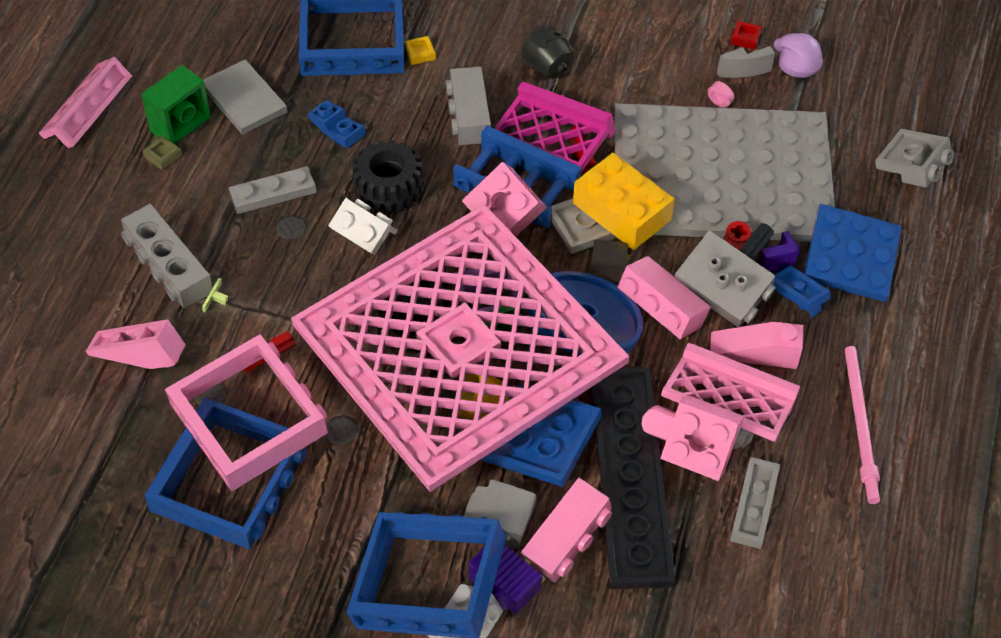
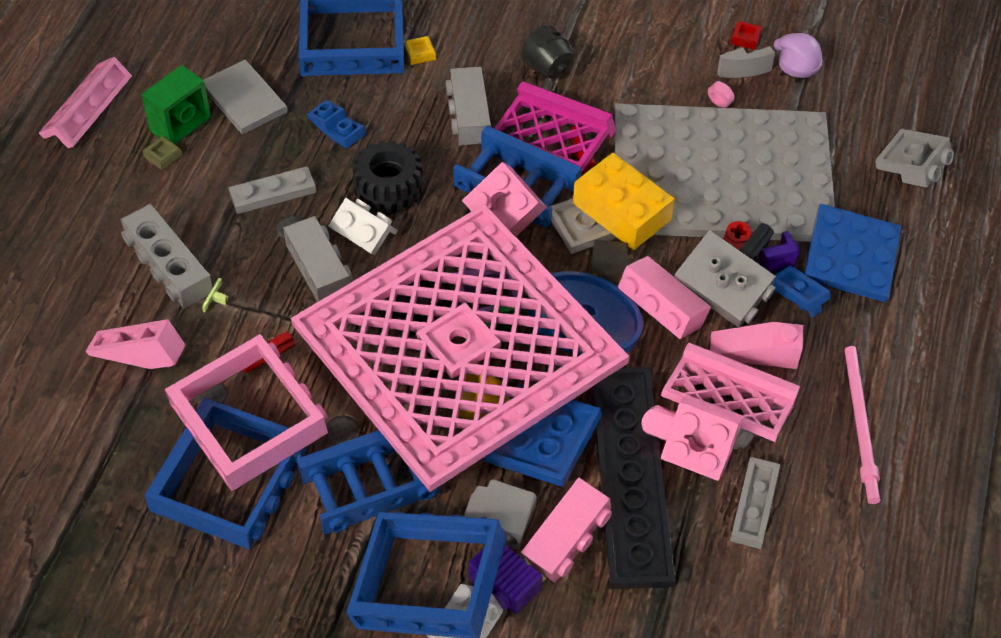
(316, 257): none -> light grey brick
(344, 458): none -> blue fence

